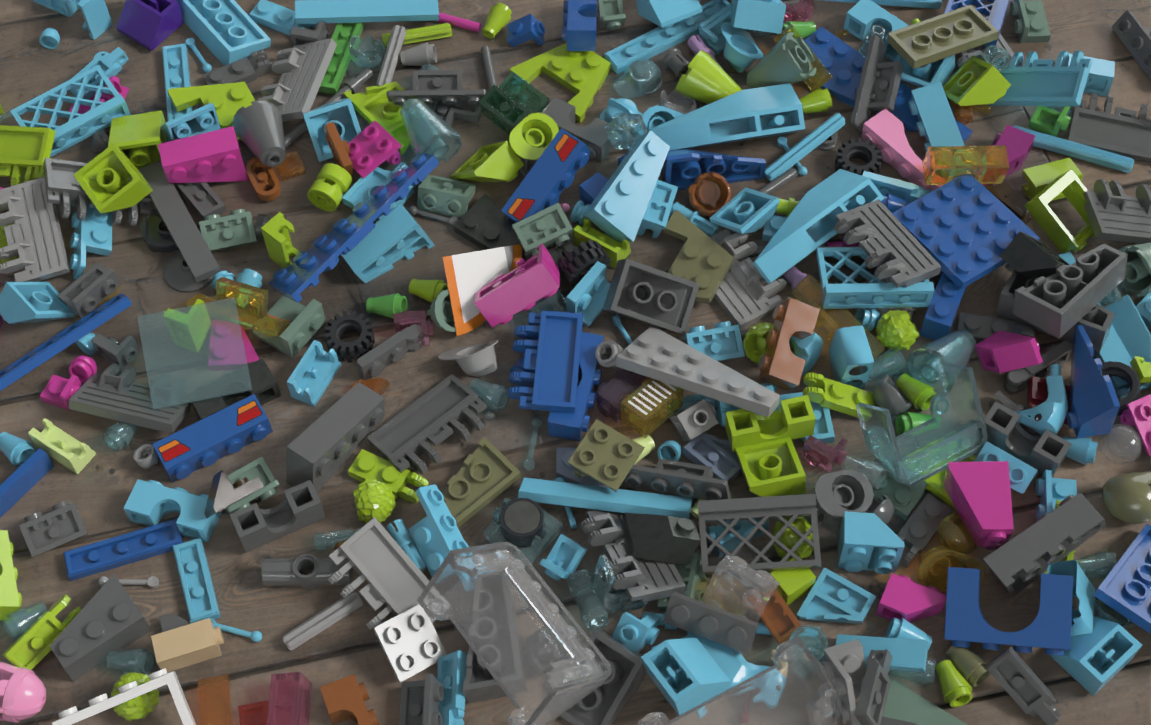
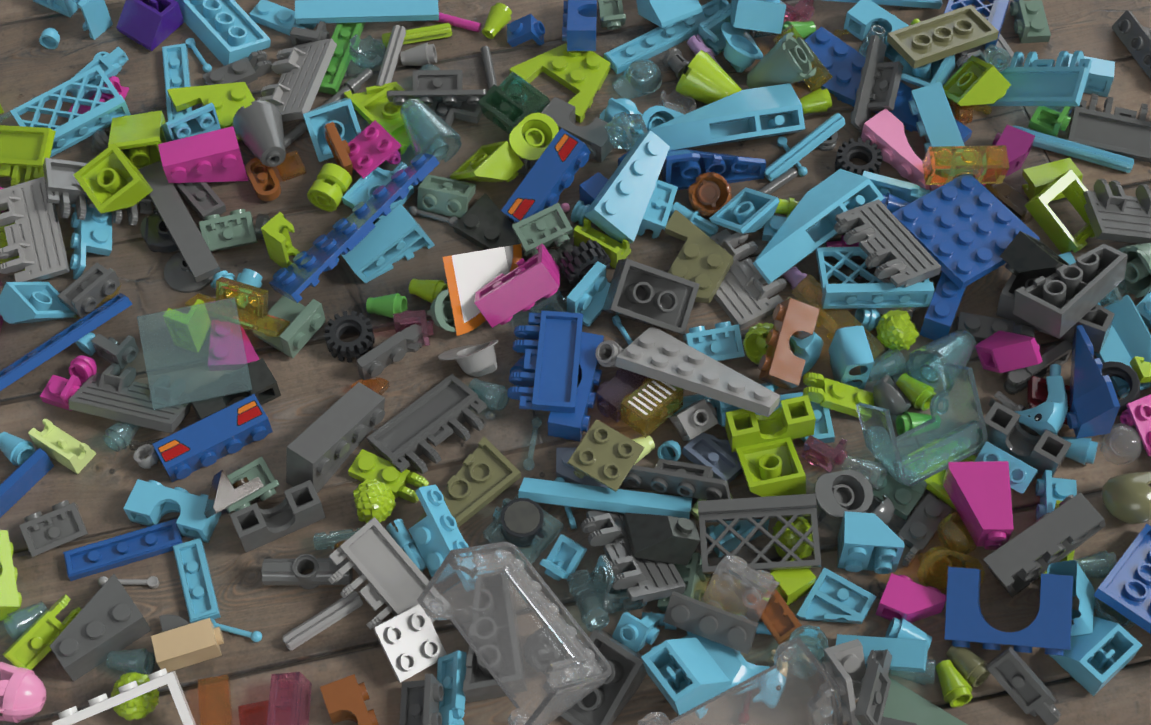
(313, 374): medium azure hinge -> none

